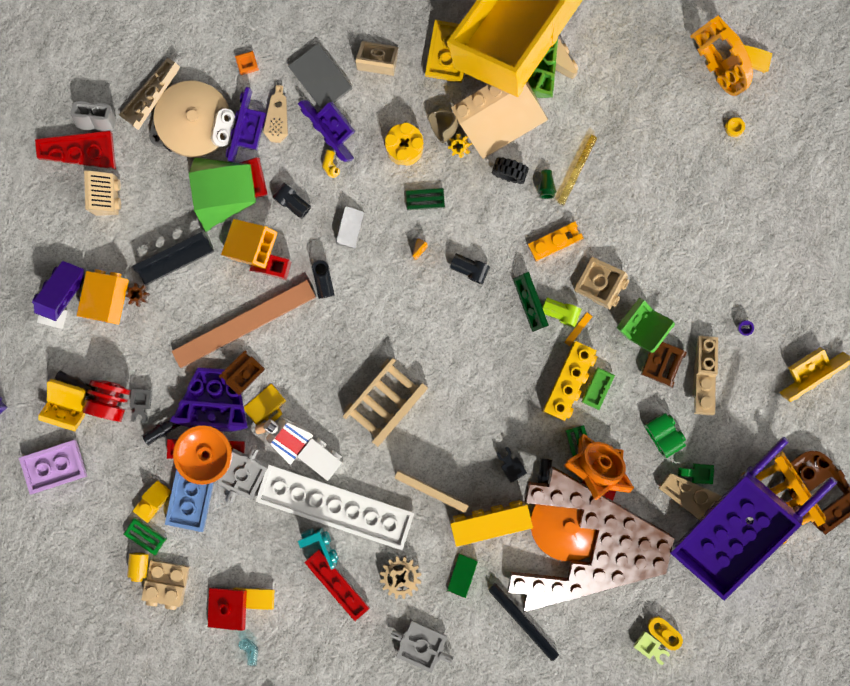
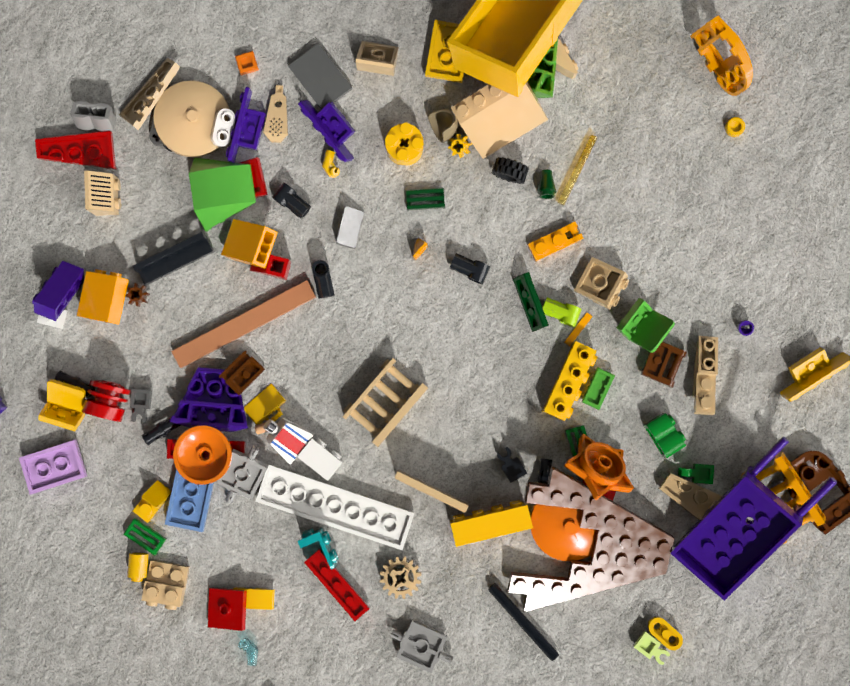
(462, 575): green slope -> none
(759, 58): yellow slope -> none

